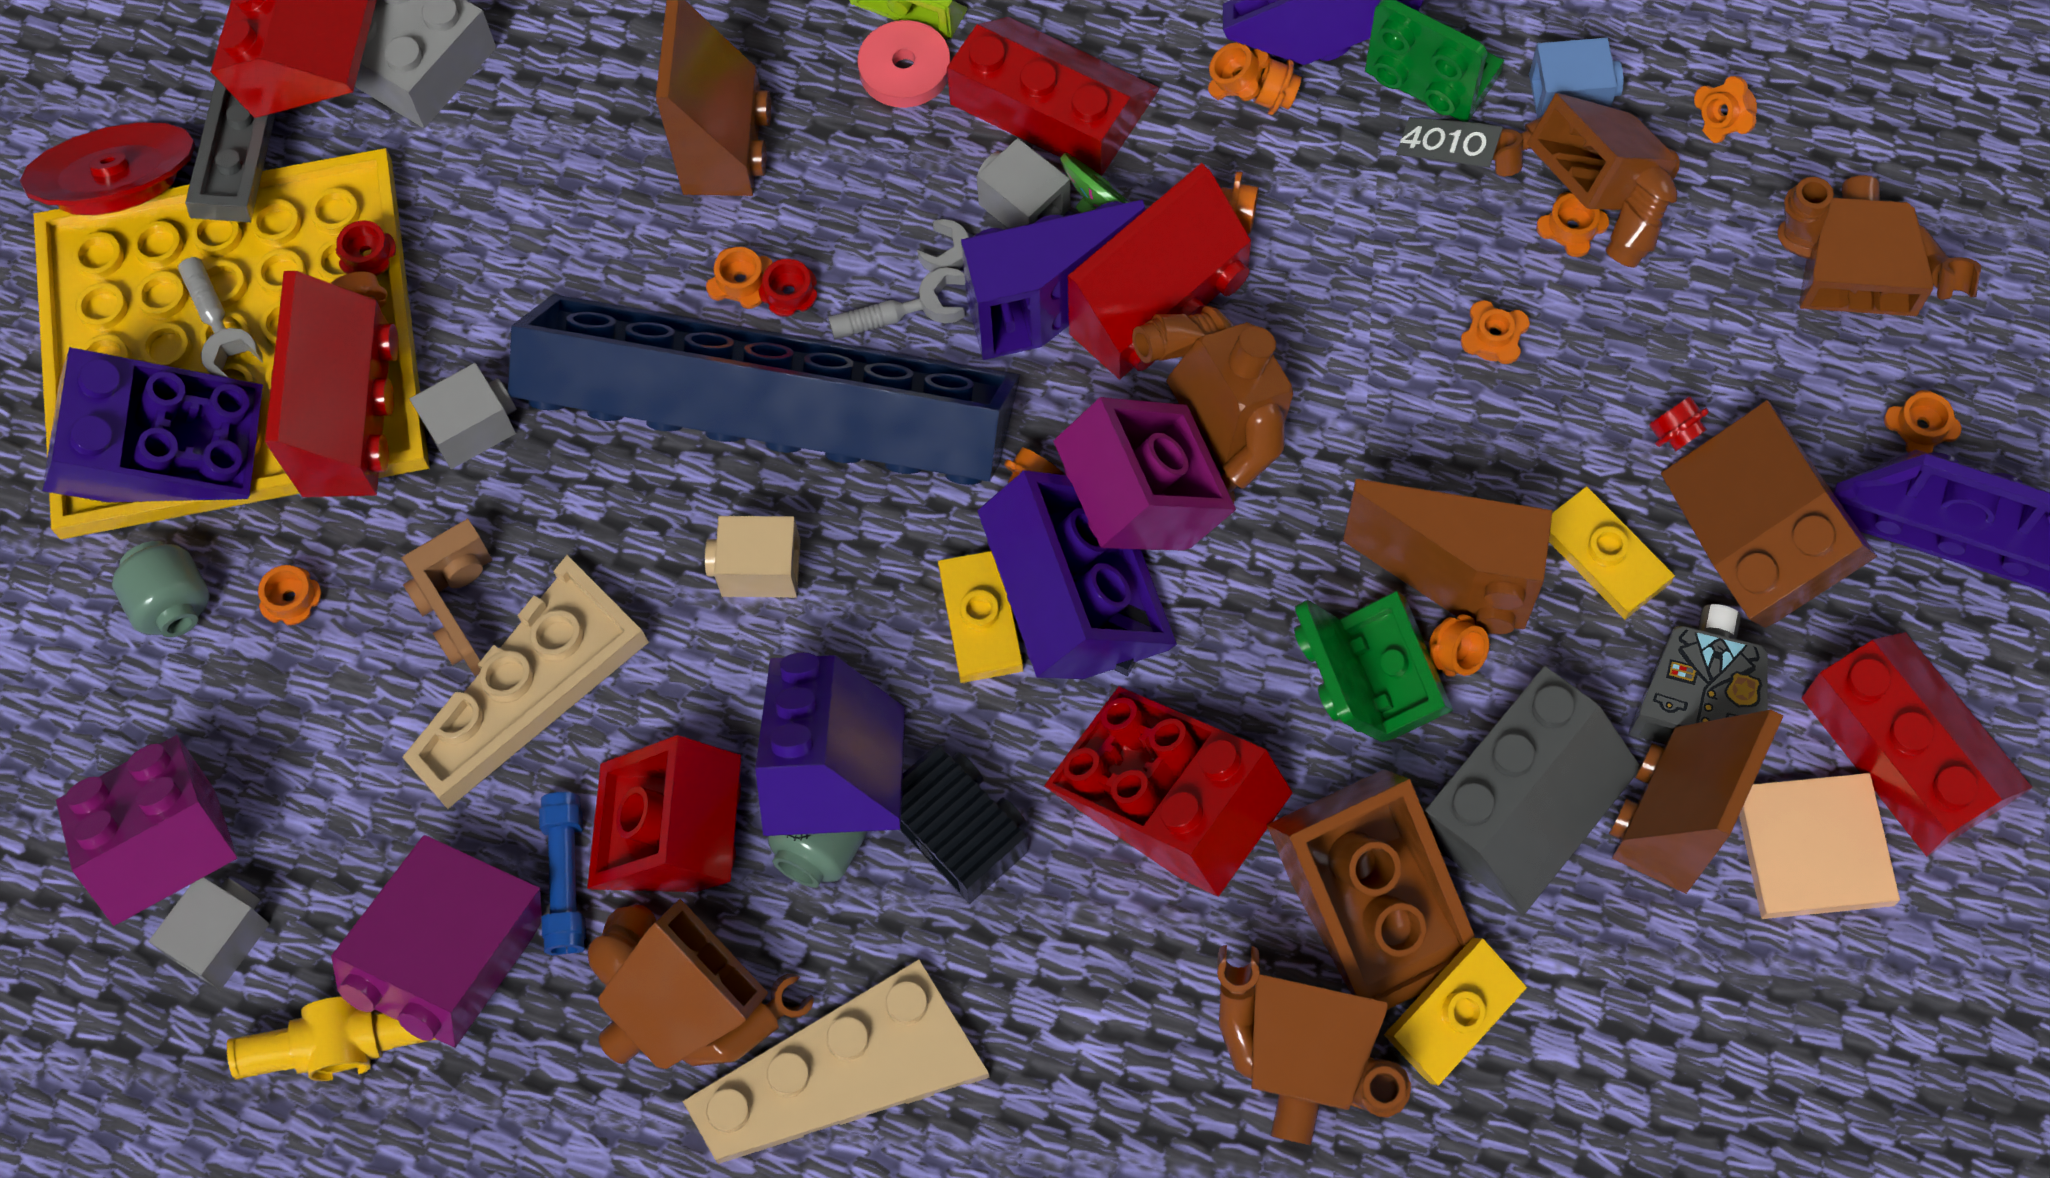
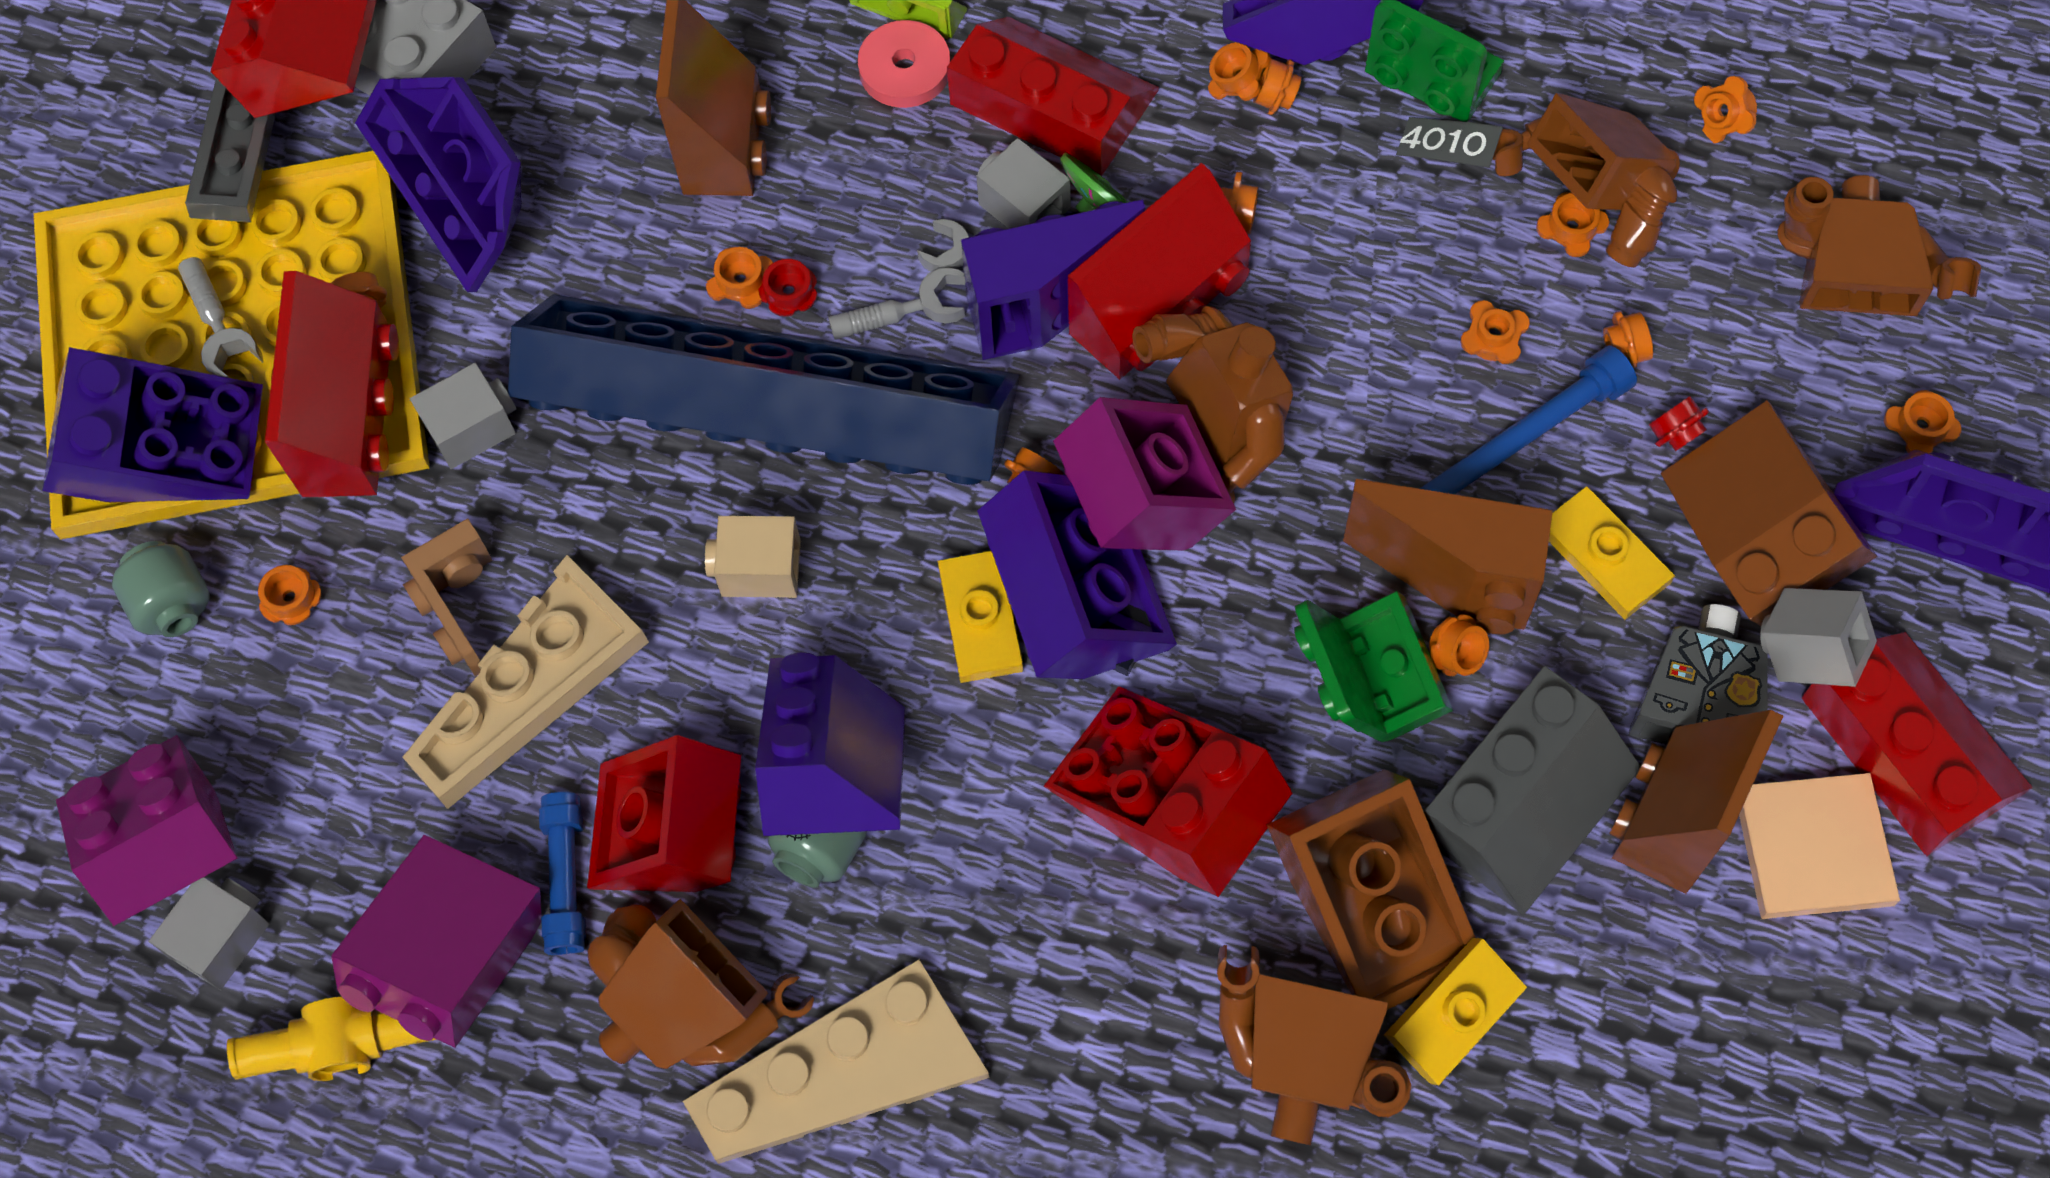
(109, 168): red piece -> none
(360, 237): red plate -> none
(447, 167): none -> dark purple wedge
(959, 824): black brick -> none
(1577, 70): medium blue brick -> none
(1604, 376): none -> blue piece
(1630, 336): none -> orange plate
(1819, 636): none -> light grey brick

